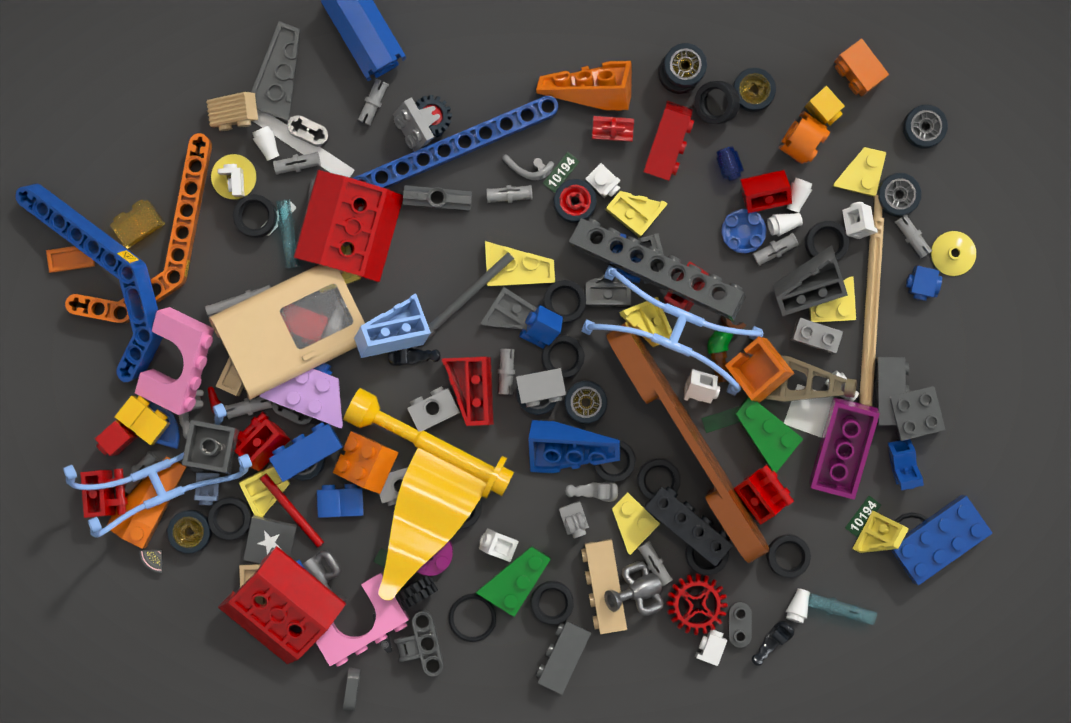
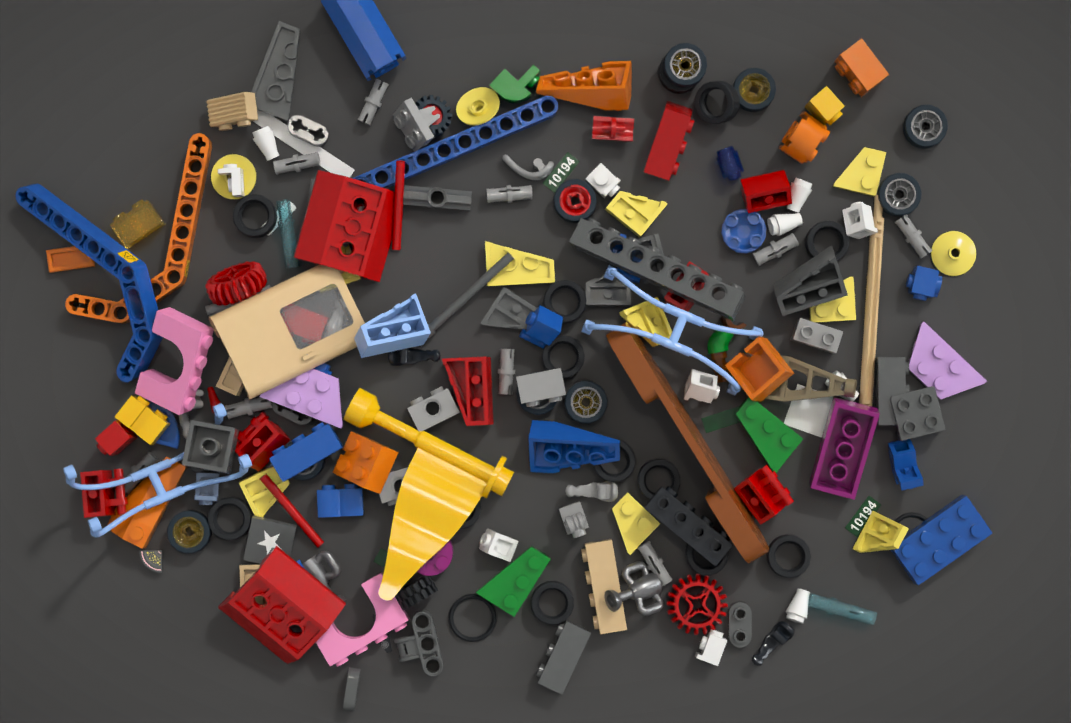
(236, 283): none -> red gear
(398, 205): none -> red bar
(478, 106): none -> light yellow dish
(512, 90): none -> brick
(940, 365): none -> lavender wing

